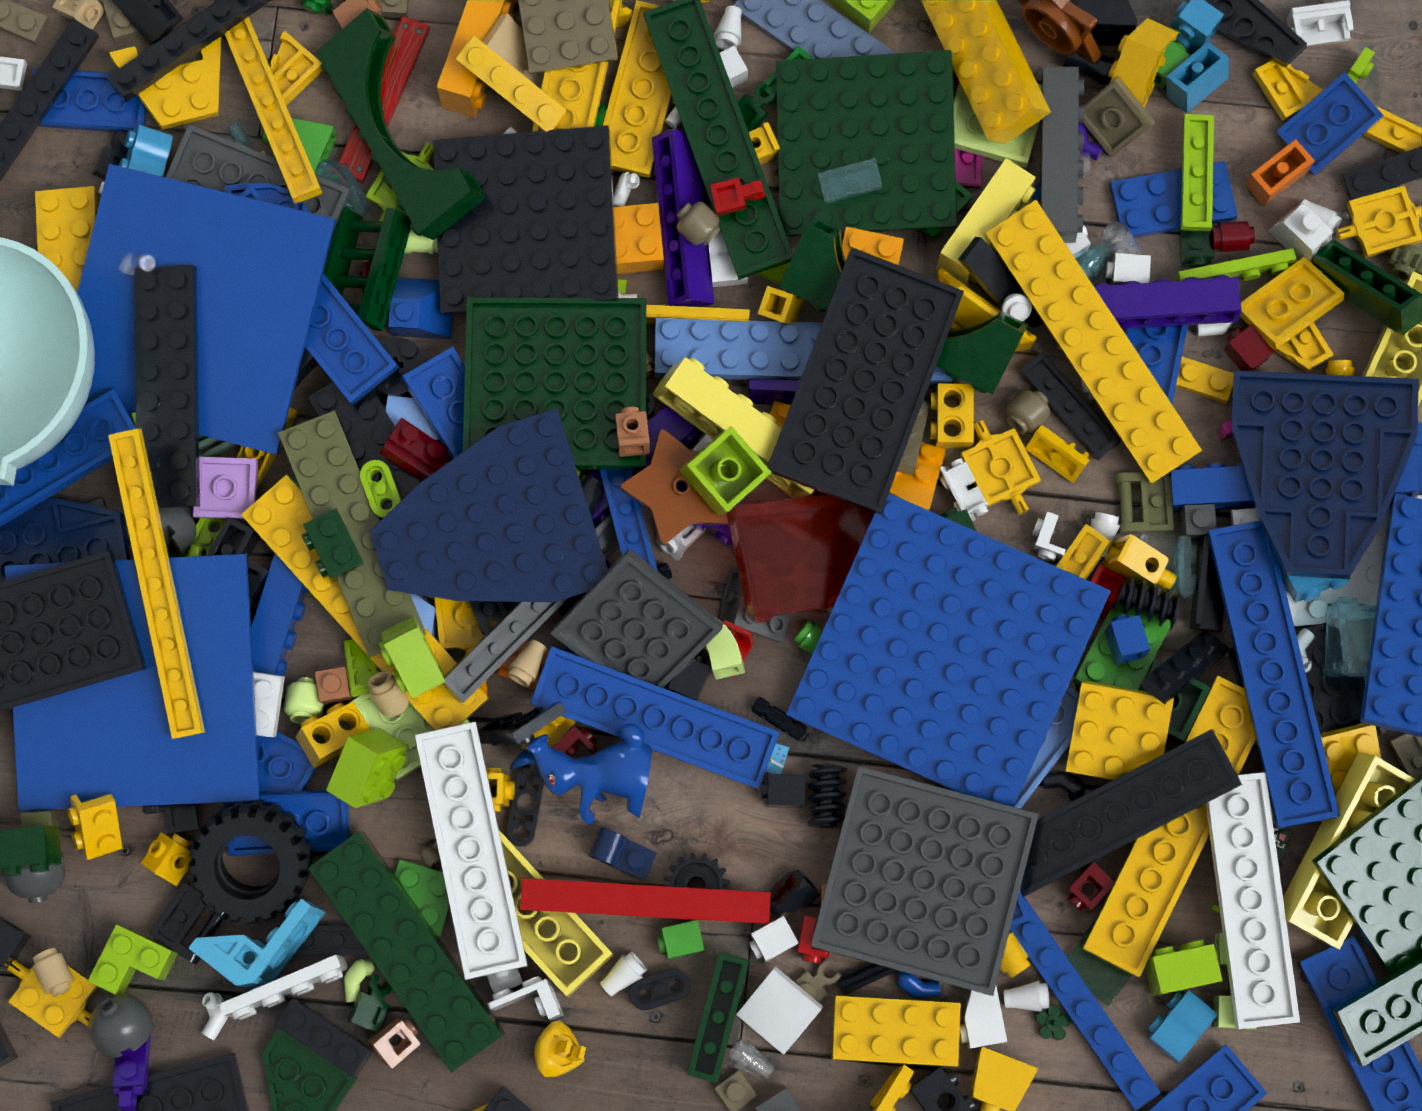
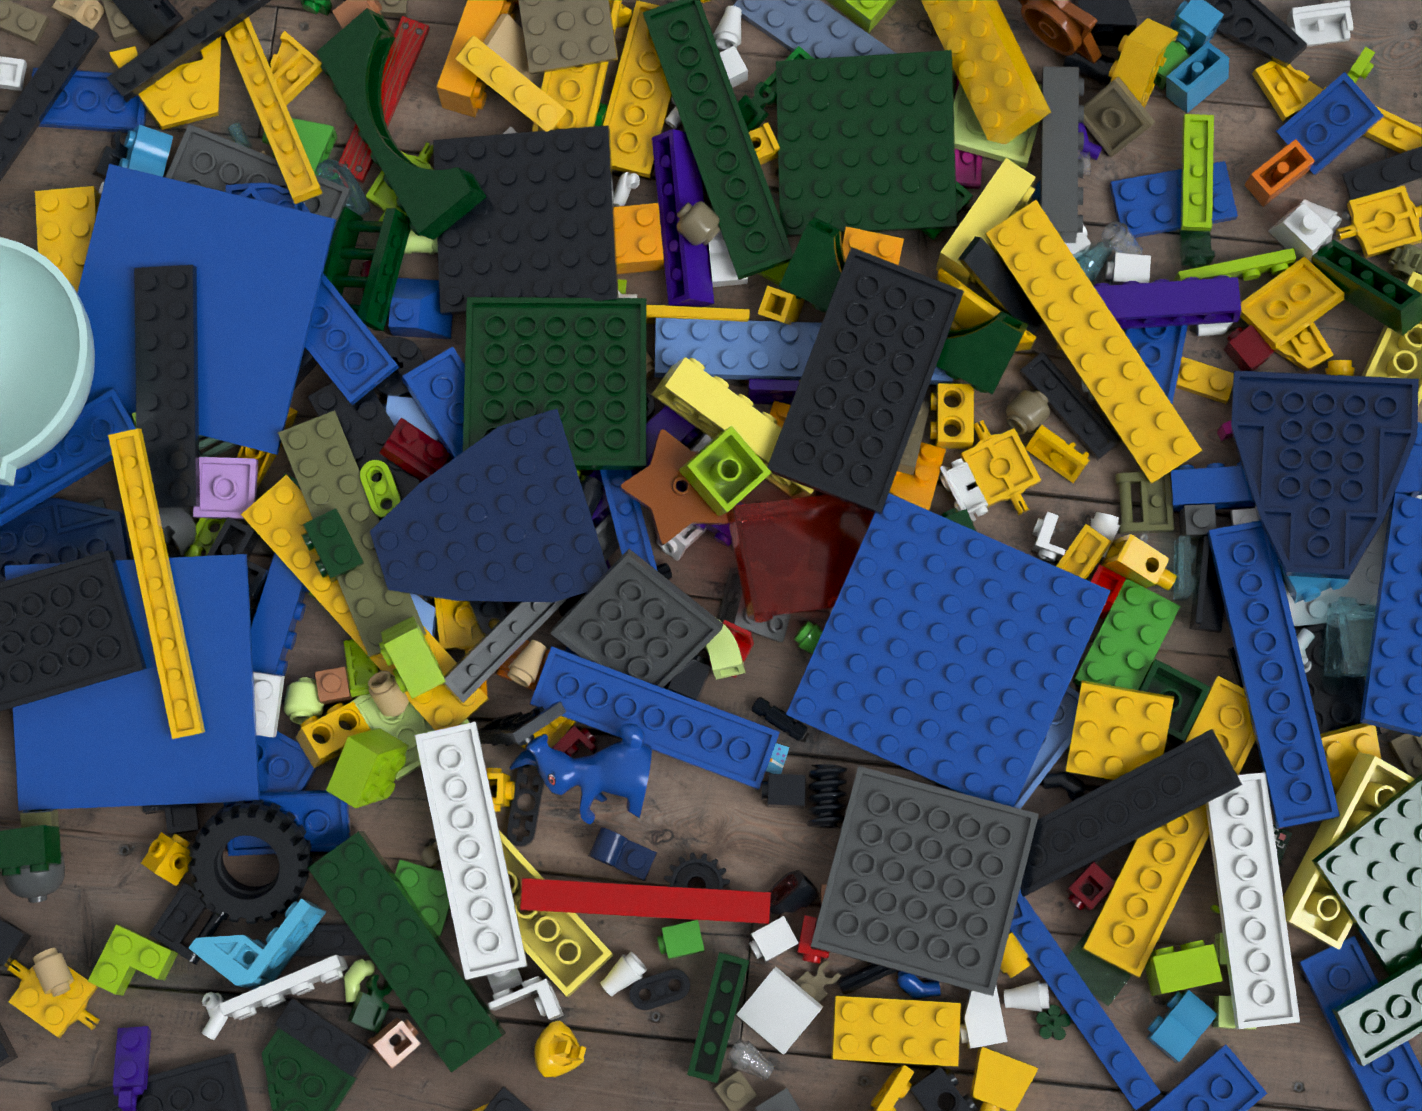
(95, 826): yellow bracket -> none
(120, 1024): dark grey cylinder -> none
(131, 261): clear arm -> none
(632, 441): nougat brick -> none
(731, 195): red plate -> none
(850, 180): clear light blue plate -> none
(1017, 306): white plate -> none
(1127, 639): blue brick -> none
(1148, 601): black piece -> none
(1184, 666): black plate -> none
(1232, 236): dark red brick -> none

